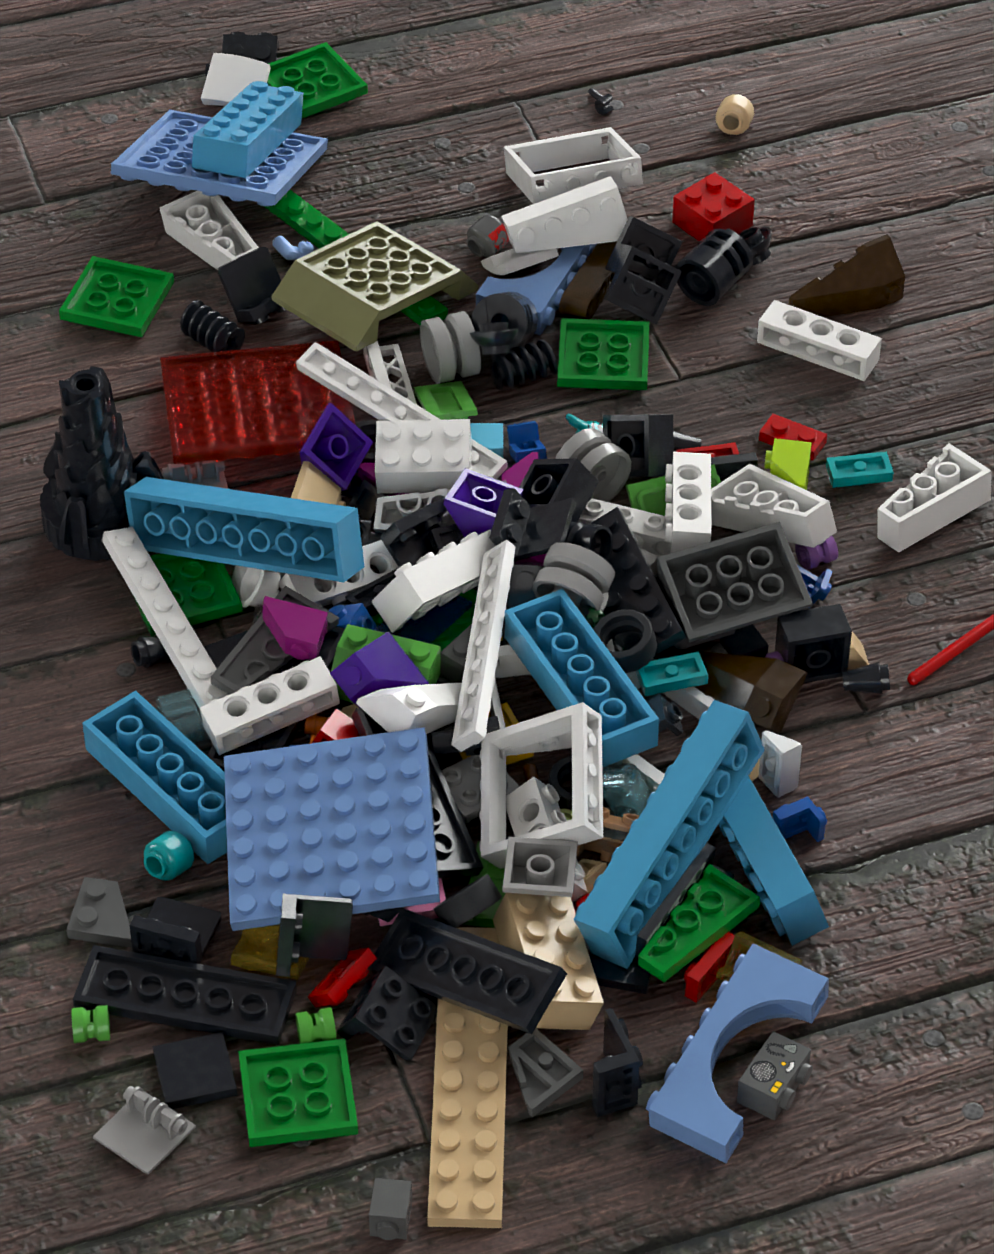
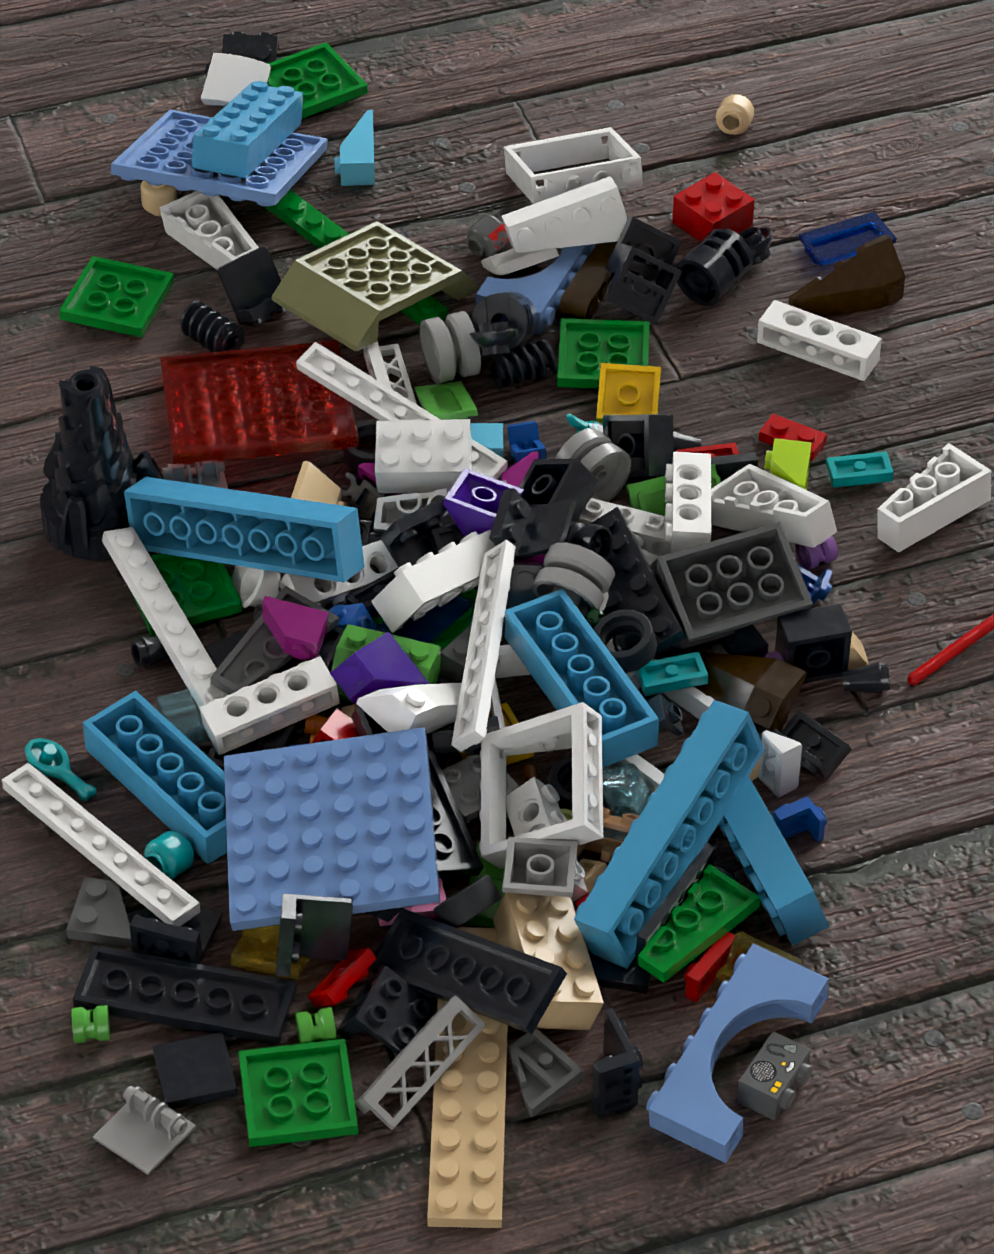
(53, 761): none -> teal piece
(101, 846): none -> white plate
(156, 196): none -> tan head
(291, 252): light blue arm -> none
(336, 446): dark purple slope -> none
(357, 154): none -> medium azure slope
(390, 1208): dark grey brick -> none
(408, 1056): none -> light grey fence
(602, 102): black hand -> none
(628, 390): none -> yellow plate
(821, 749): none -> black bracket
(843, 238): none -> clear blue piece

